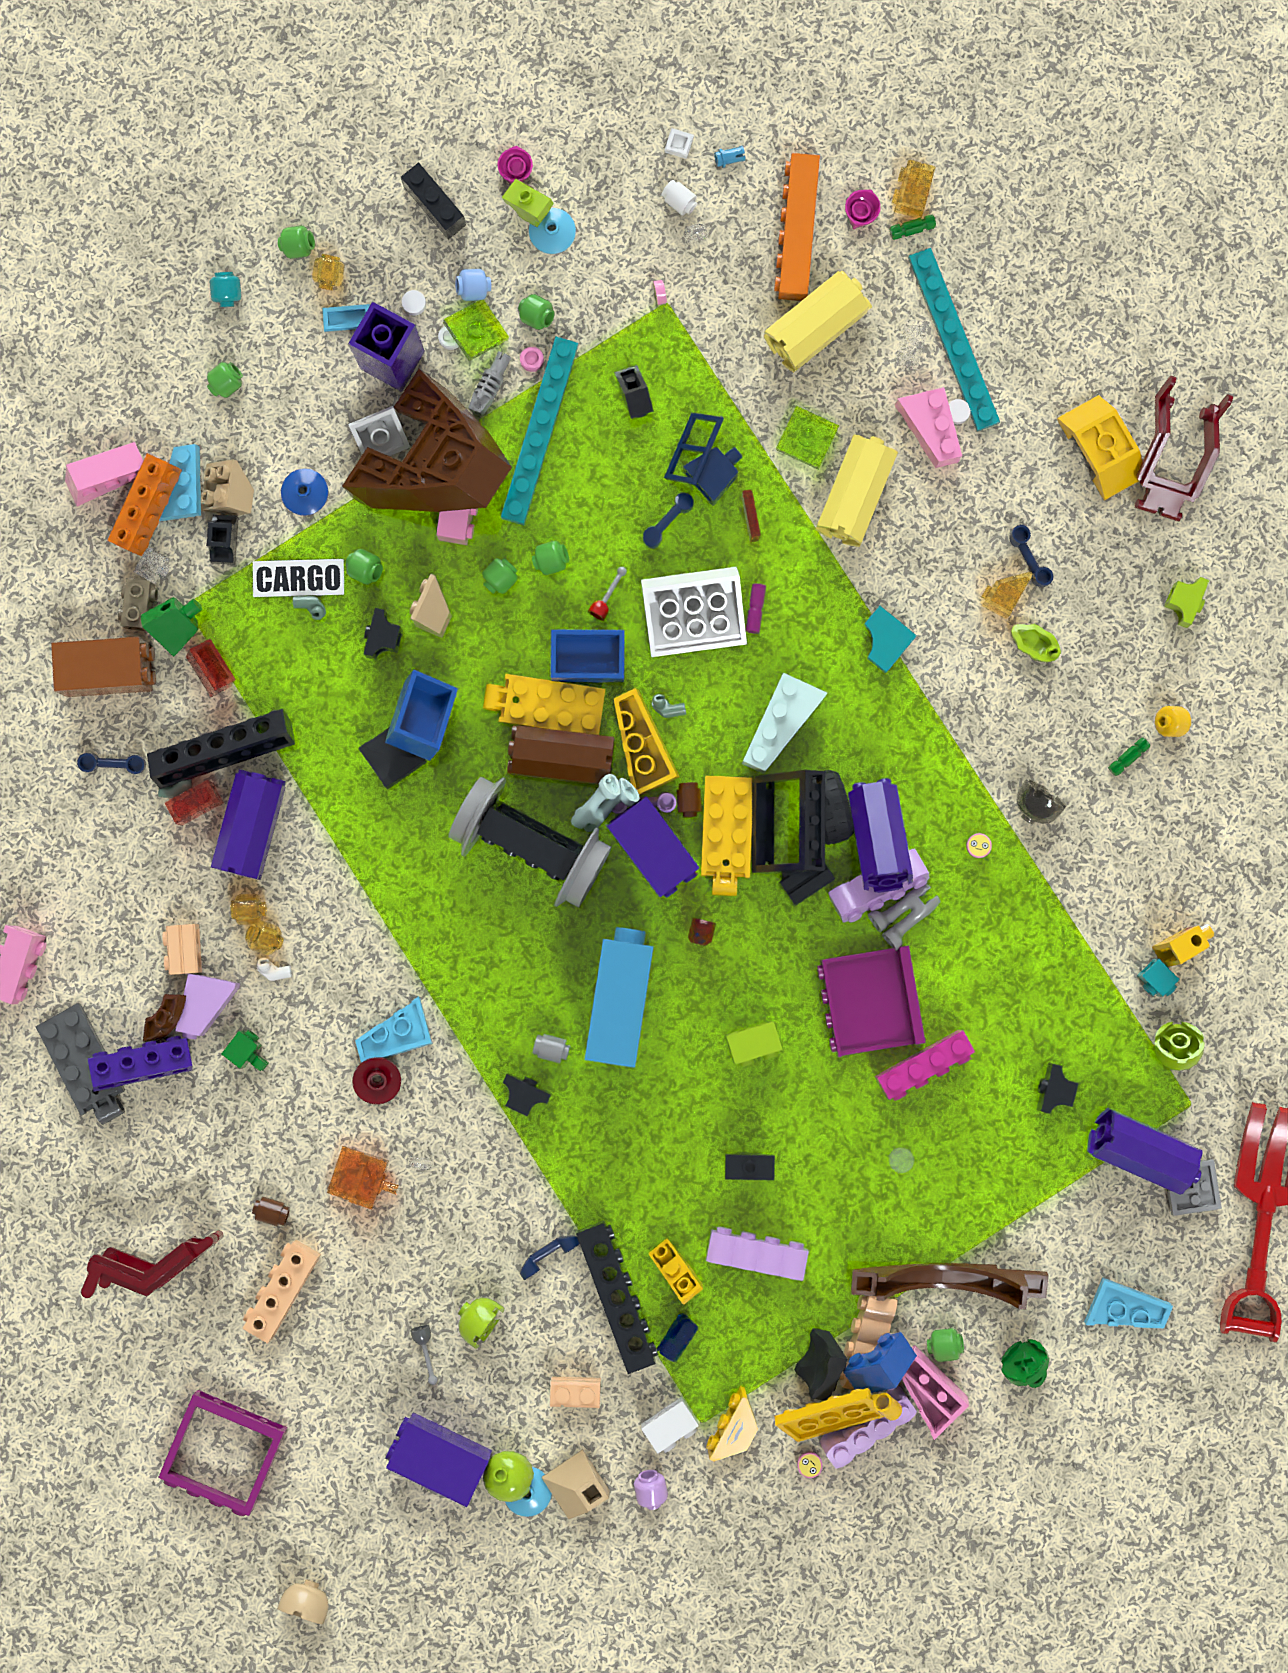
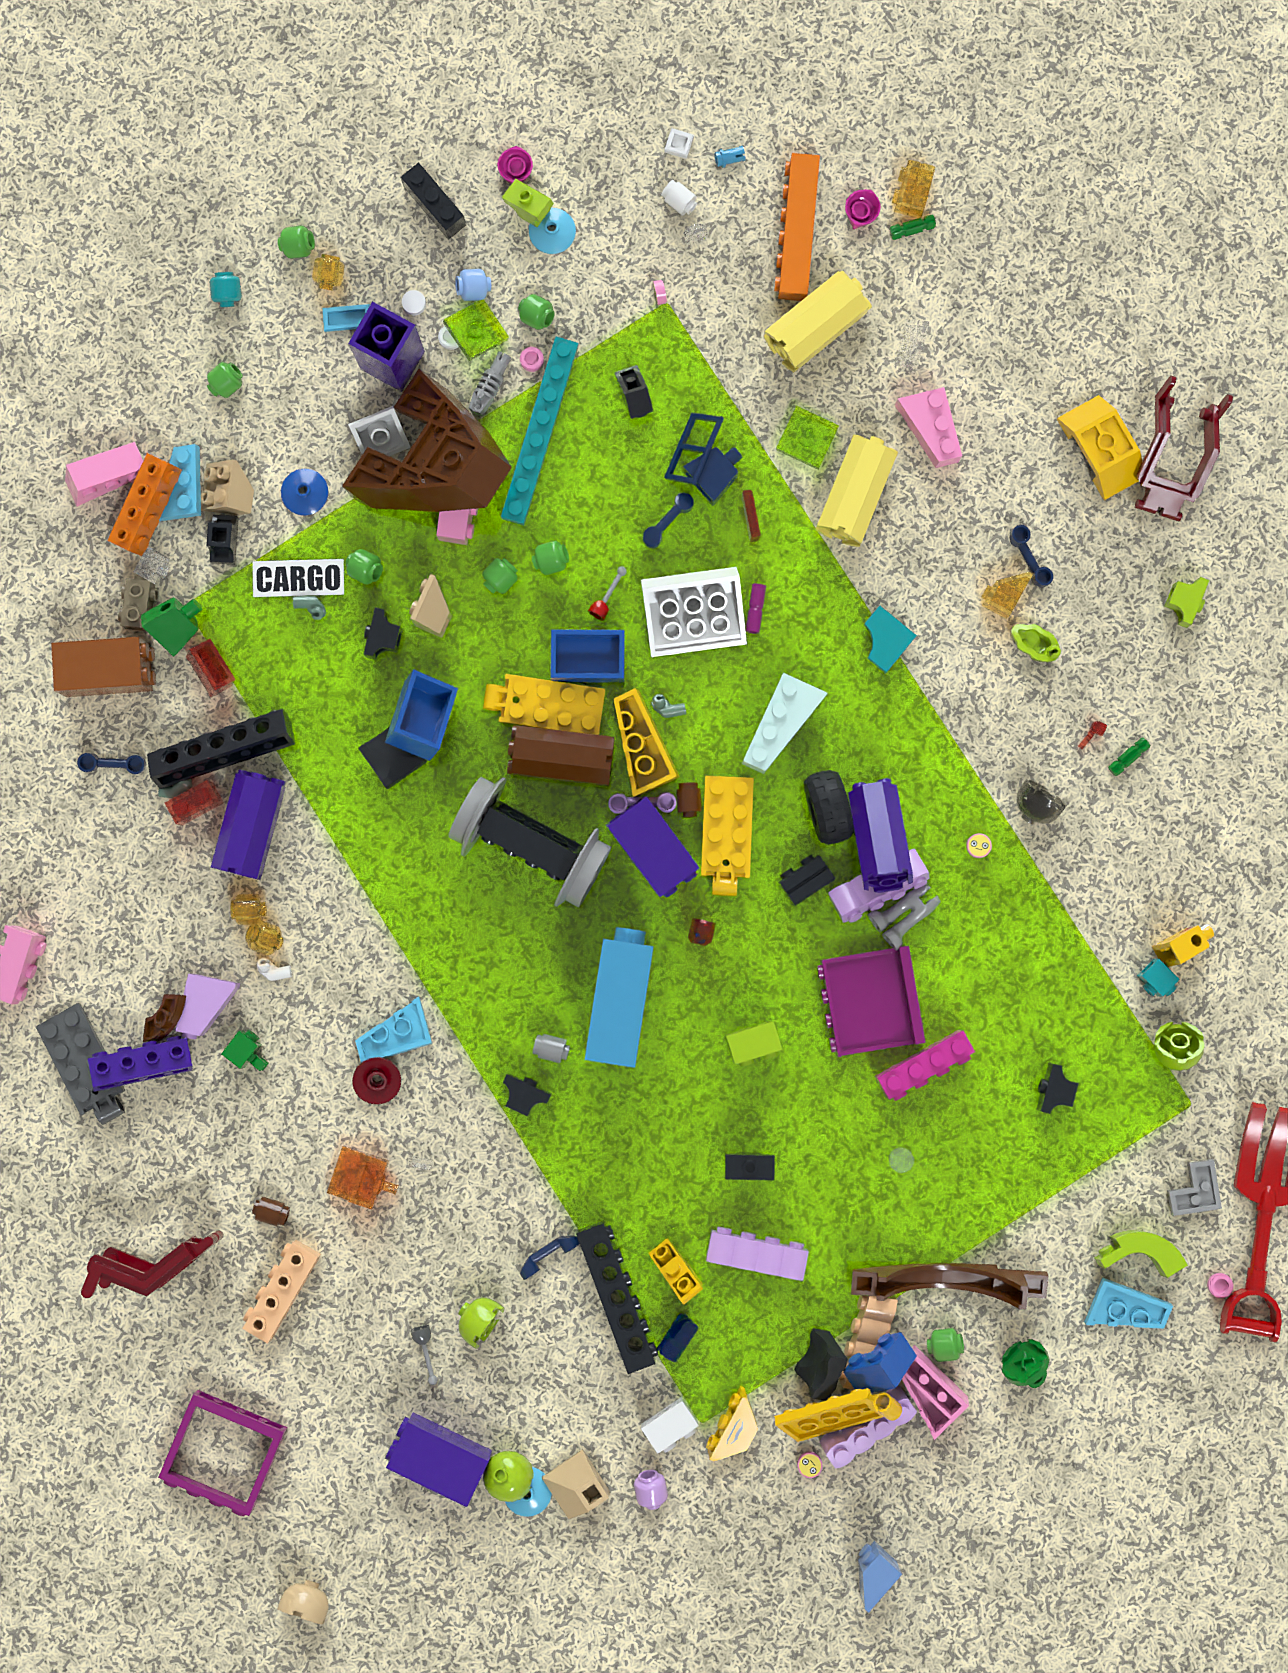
(182, 949): light nougat brick -> none
(575, 1392): light nougat brick -> none
(603, 801): light aqua piece -> none
(810, 822): black window -> none
(876, 1574): none -> medium blue slope
(953, 339): teal plate -> none
(959, 410): white tile -> none
(1096, 728): none -> clear red hand
(1145, 1151): dark purple brick -> none
(1162, 1252): none -> lime arch
(1172, 721): yellow head -> none
(1220, 1285): none -> bright pink tile

